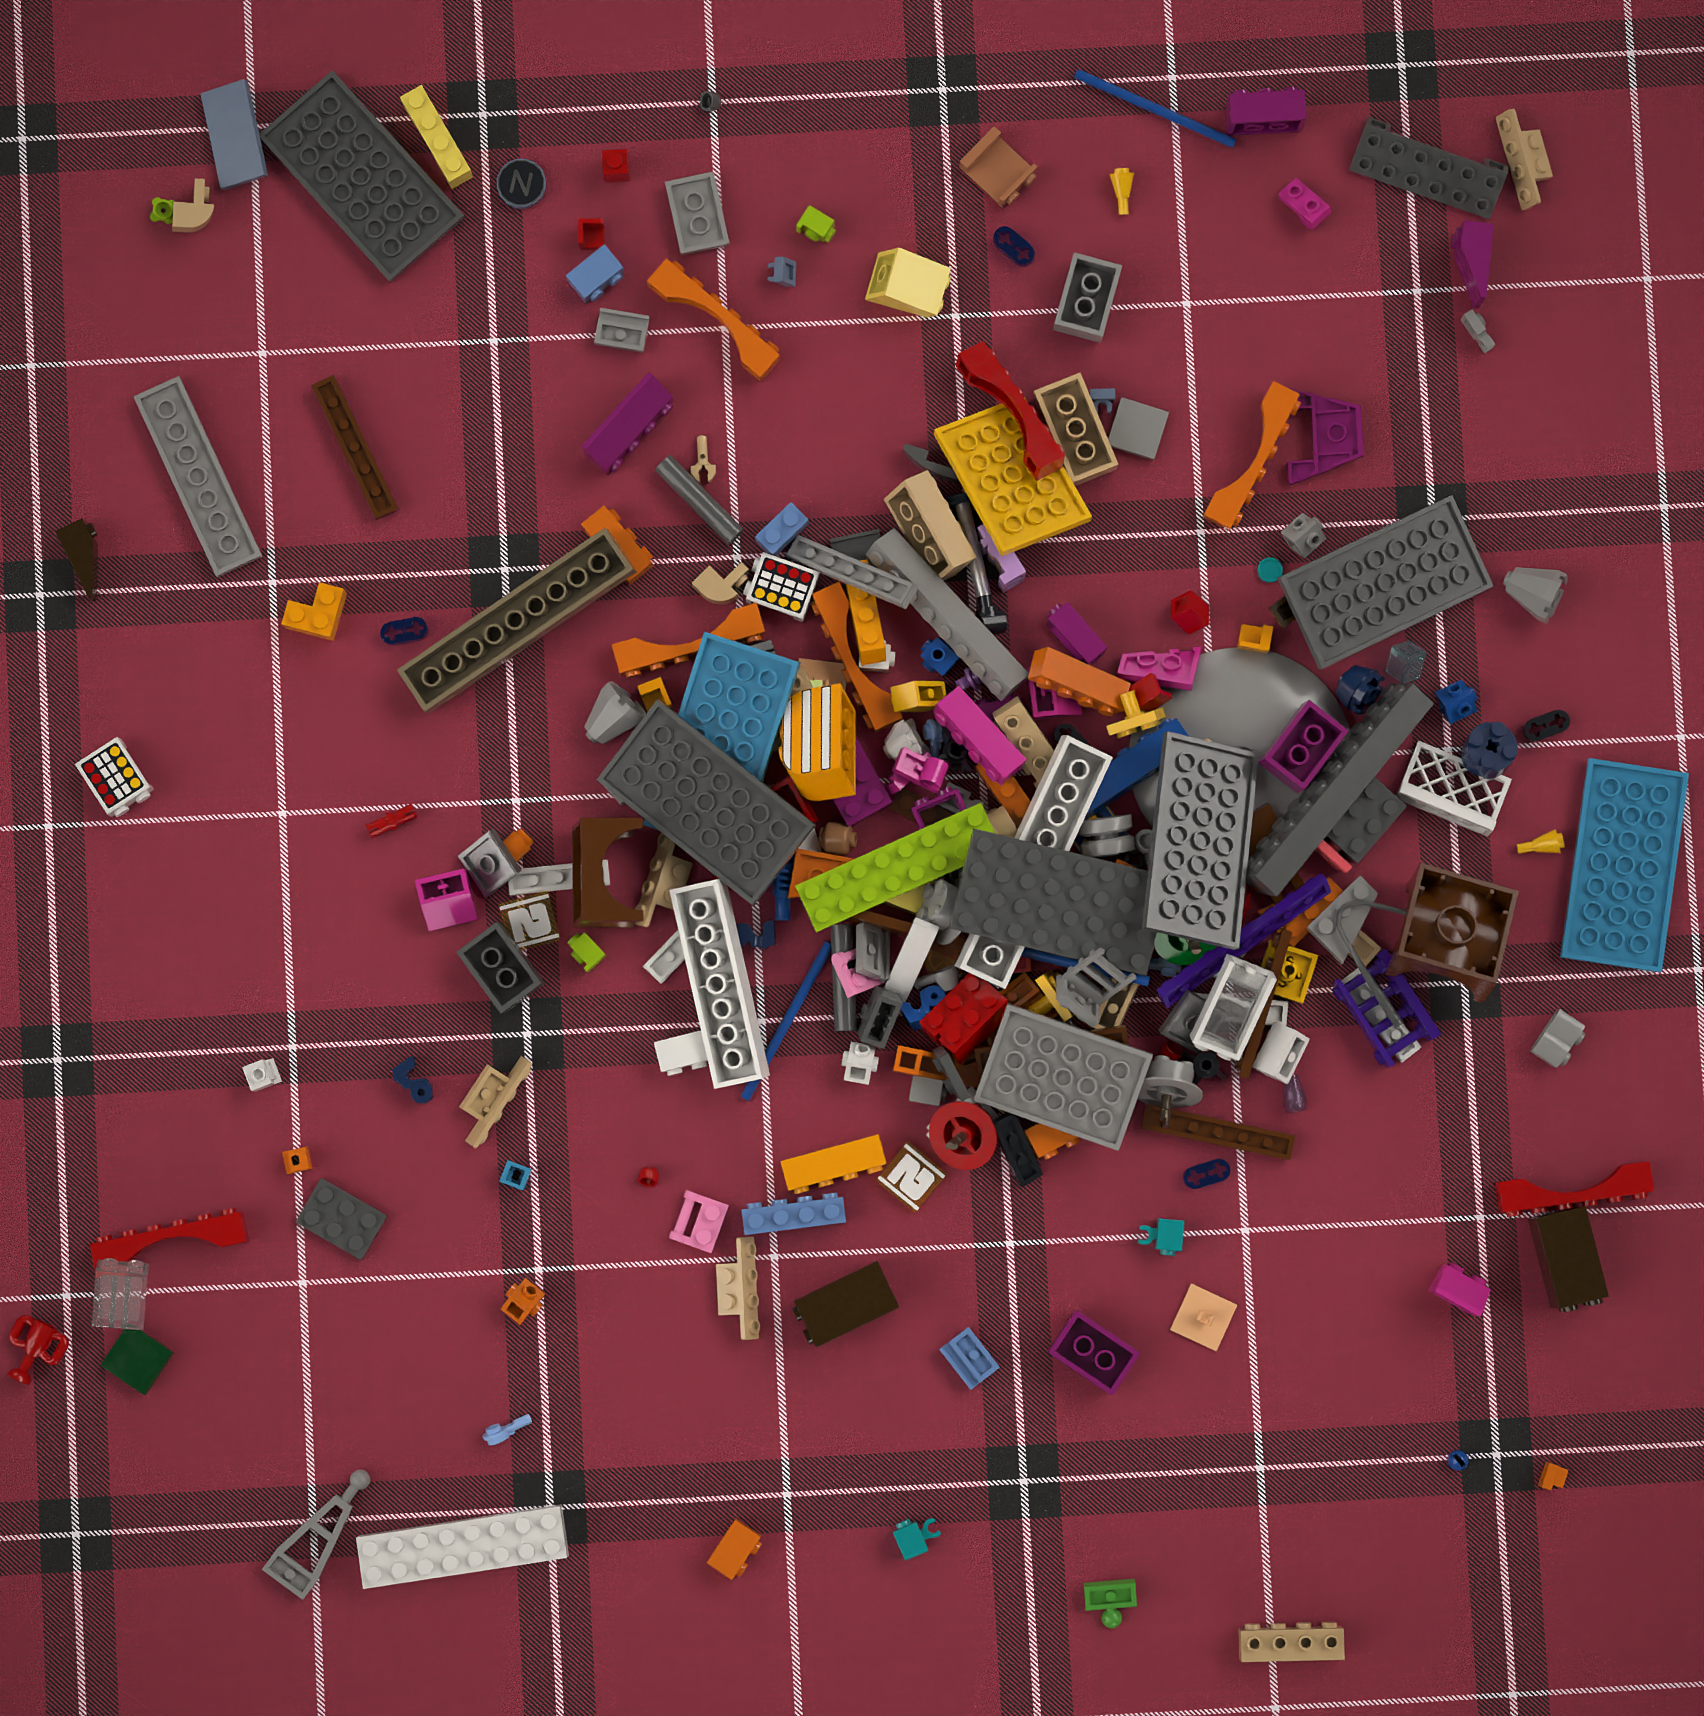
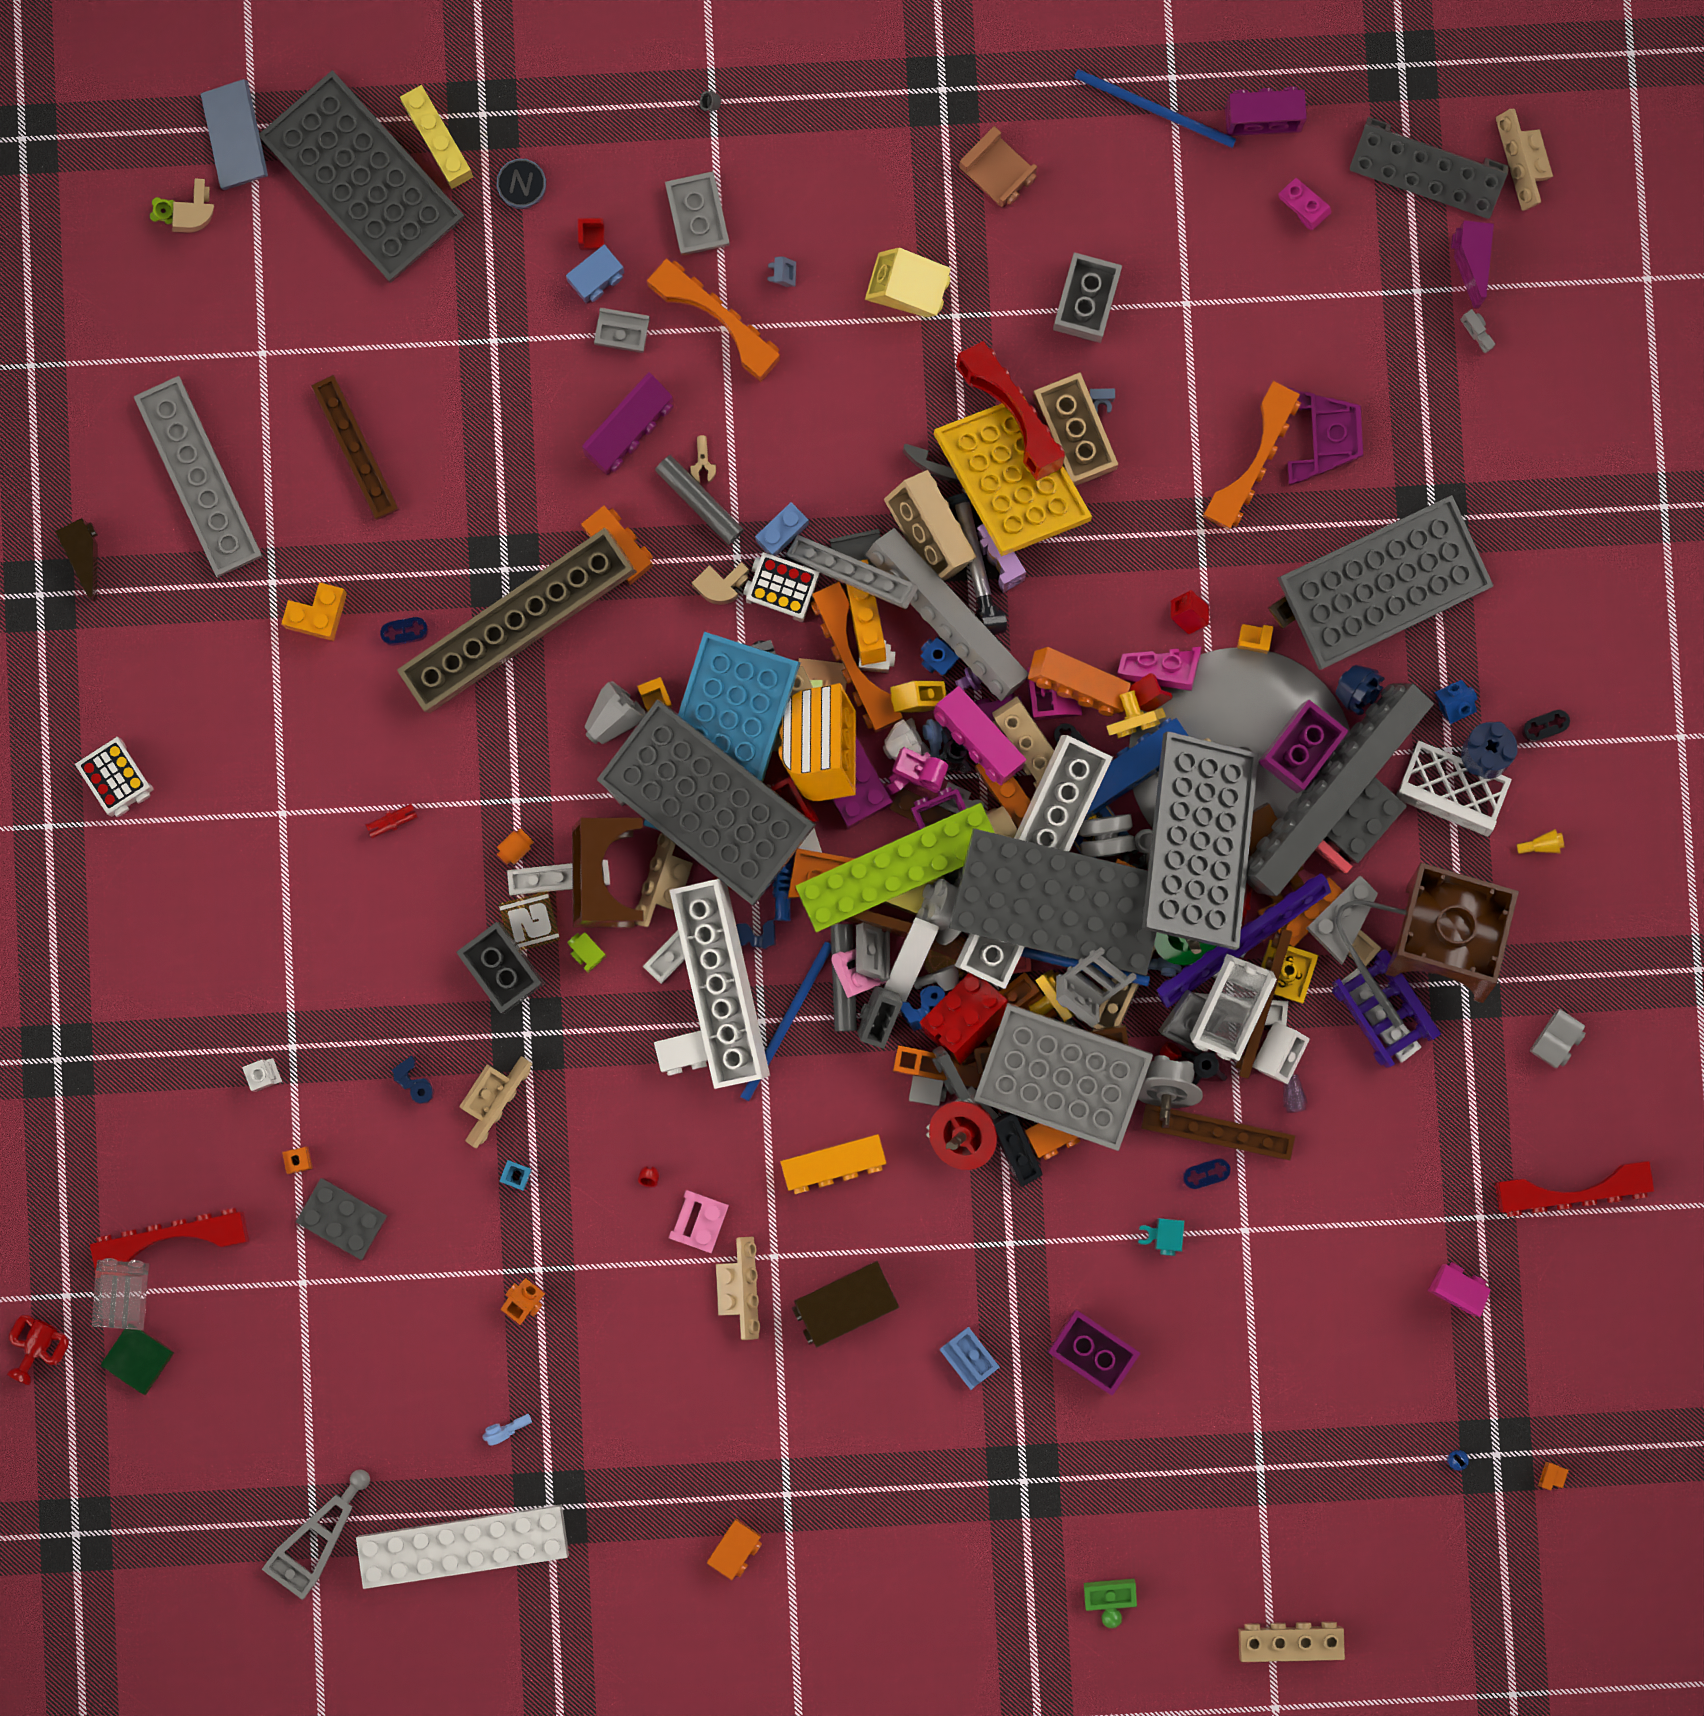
(446, 899): dark pink slope -> none
(489, 863): flat silver tile -> none
(616, 165): red brick -> none
(637, 655): orange arch -> none
(794, 1215): medium blue brick -> none
(816, 225): lime brick -> none
(837, 838): medium nougat head -> none
(859, 1062): white brick -> none
(911, 1177): tile -> none
(912, 1539): teal brick -> none
(1017, 241): clear blue beam -> none
(1075, 634): magenta window -> none
(1122, 184): yellow cone -> none
(1137, 428): light grey tile -> none
(1203, 1317): light nougat piece -> none
(1269, 569): teal piece -> none
(1304, 534): light grey brick -> none
(1406, 661): clear light blue panel -> none
(1536, 590): light grey cone -> none
(1568, 1258): dark brown brick -> none
(1624, 865): dark azure plate -> none

